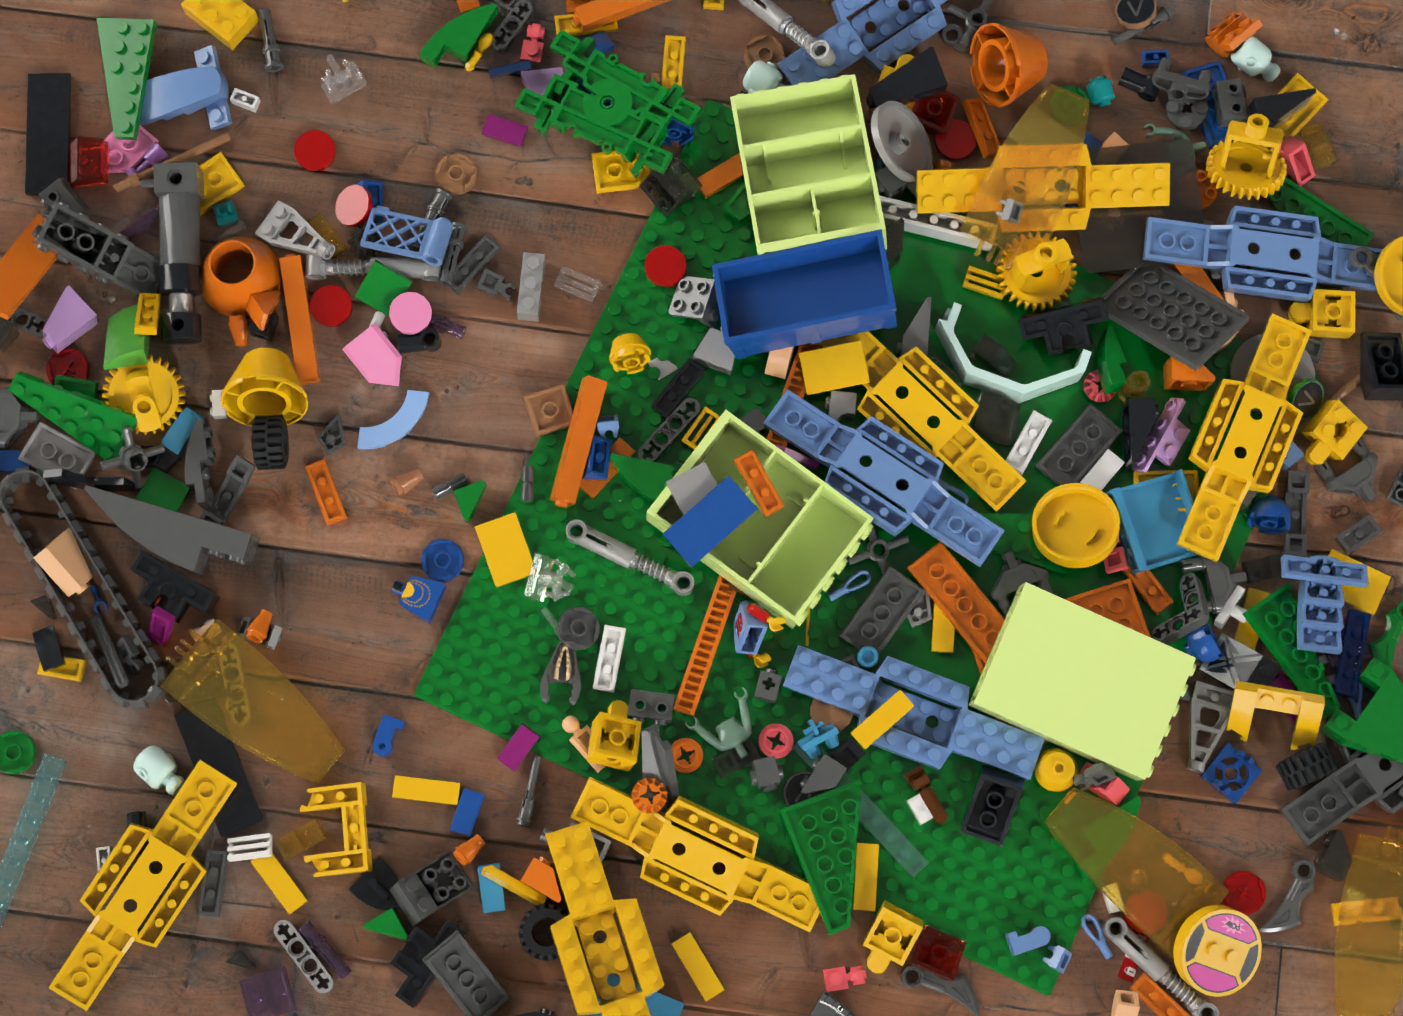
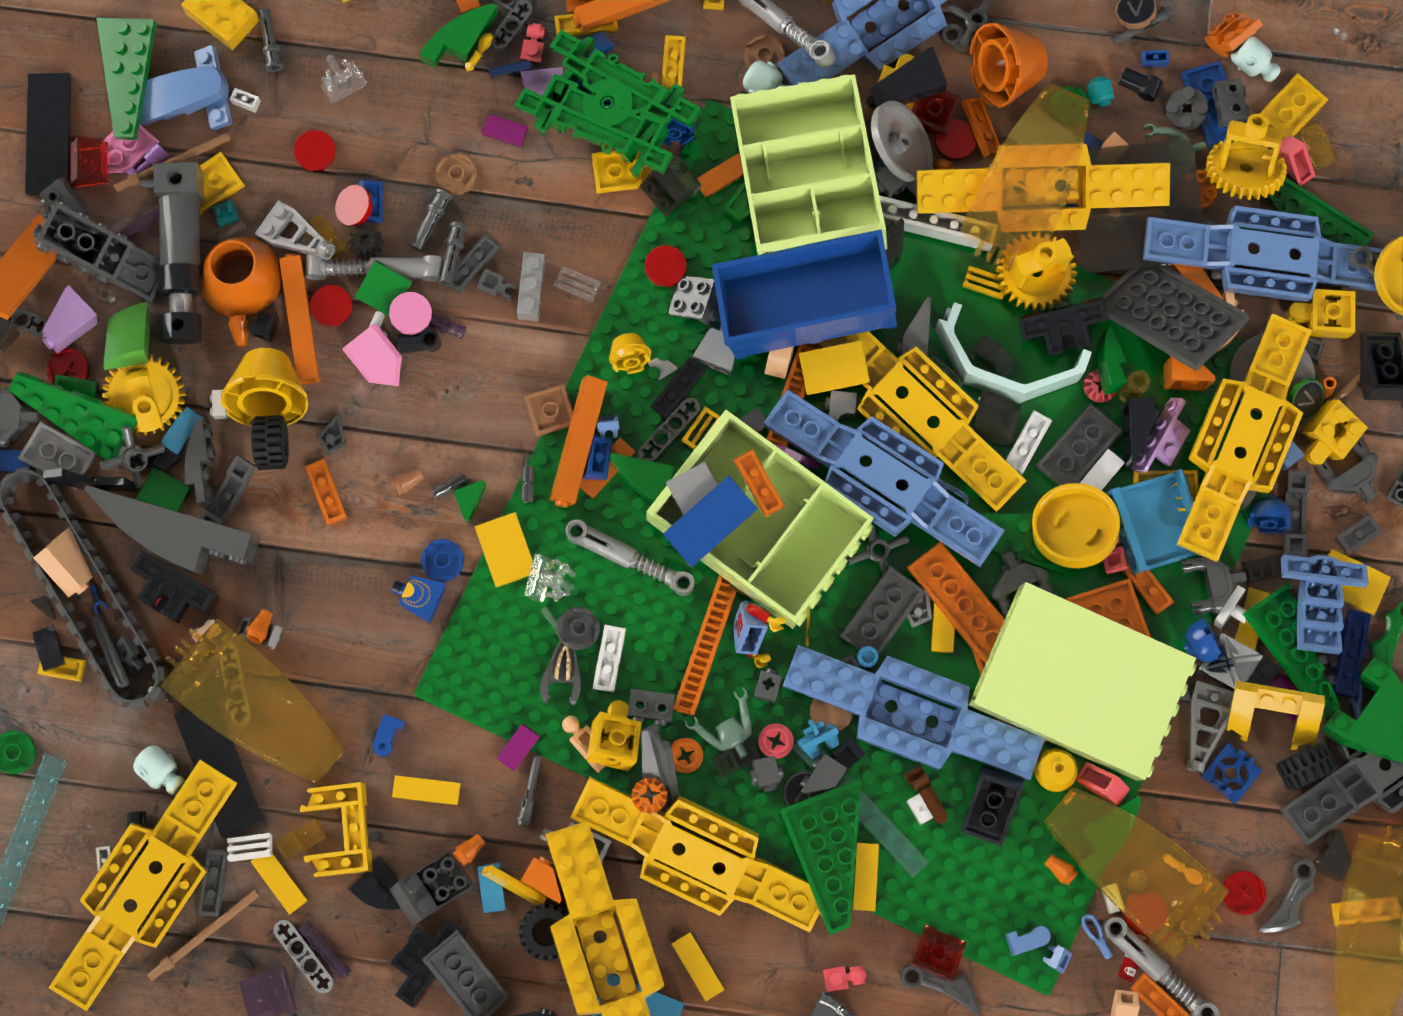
(147, 314): yellow tile -> none
(161, 626): magenta tile -> none
(168, 962): none -> medium nougat bar
(261, 307): orange slope -> none
(389, 924): green slope -> none
(398, 425): light blue tile -> none
(431, 247): medium blue piece -> none
(467, 812): blue tile -> none
(844, 587): medium blue piece -> none
(882, 719): yellow tile -> none
(891, 937): yellow brick -> none
(1012, 210): tile -> none
(1062, 870): none -> orange cone
(1096, 774): dark grey plate -> none
(1180, 86): dark grey connector -> none
(1193, 617): dark grey beam -> none
(1217, 950): brick -> none
(1282, 106): black slope -> none
(1328, 385): none -> orange cone

